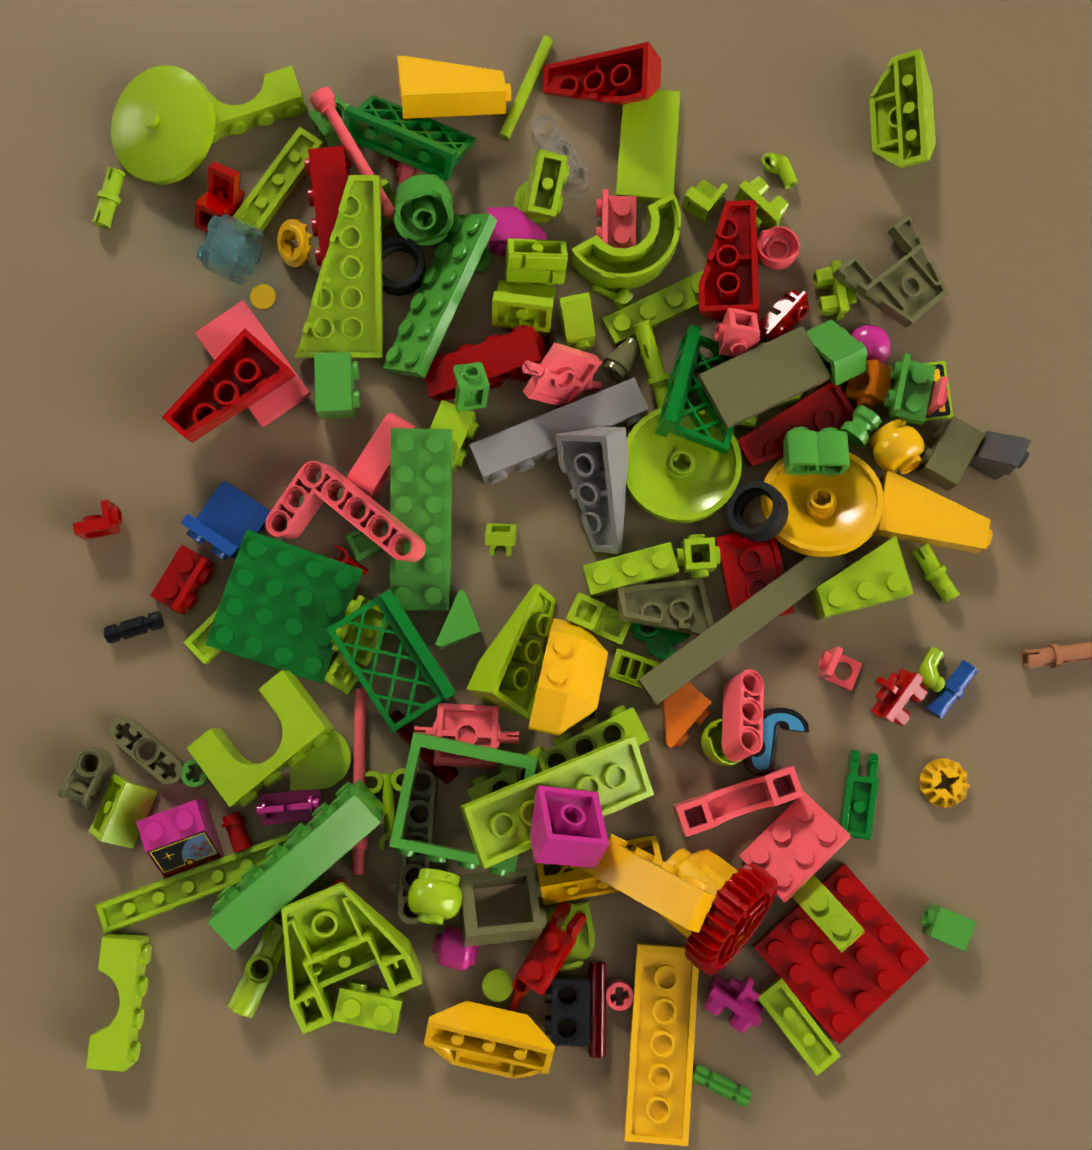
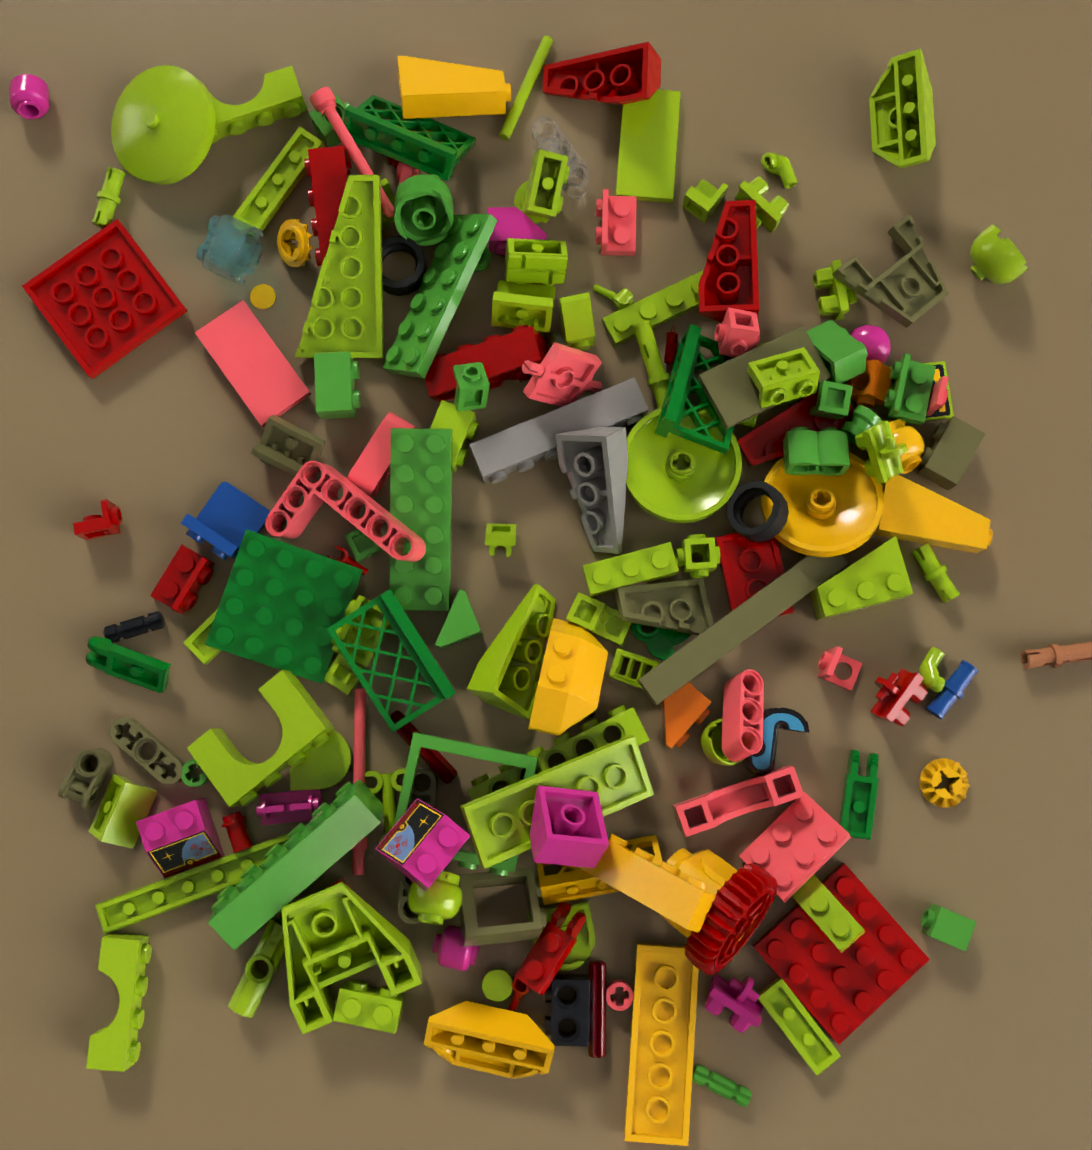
(29, 96): none -> dark pink head
(104, 299): none -> red plate
(128, 664): none -> green hinge
(221, 196): red brick -> none
(227, 387): red wedge -> none
(287, 446): none -> olive bracket
(422, 843): none -> slope
(468, 724): coral plate -> none
(620, 361): olive cone -> none
(637, 264): lime brick -> none
(671, 347): none -> red piece
(777, 247): coral hair -> none
(784, 377): none -> lime bracket
(791, 309): red hinge -> none
(832, 400): none -> bright green panel
(882, 450): none -> lime hips
(996, 258): none -> lime cylinder
(1000, 454): dark grey slope -> none

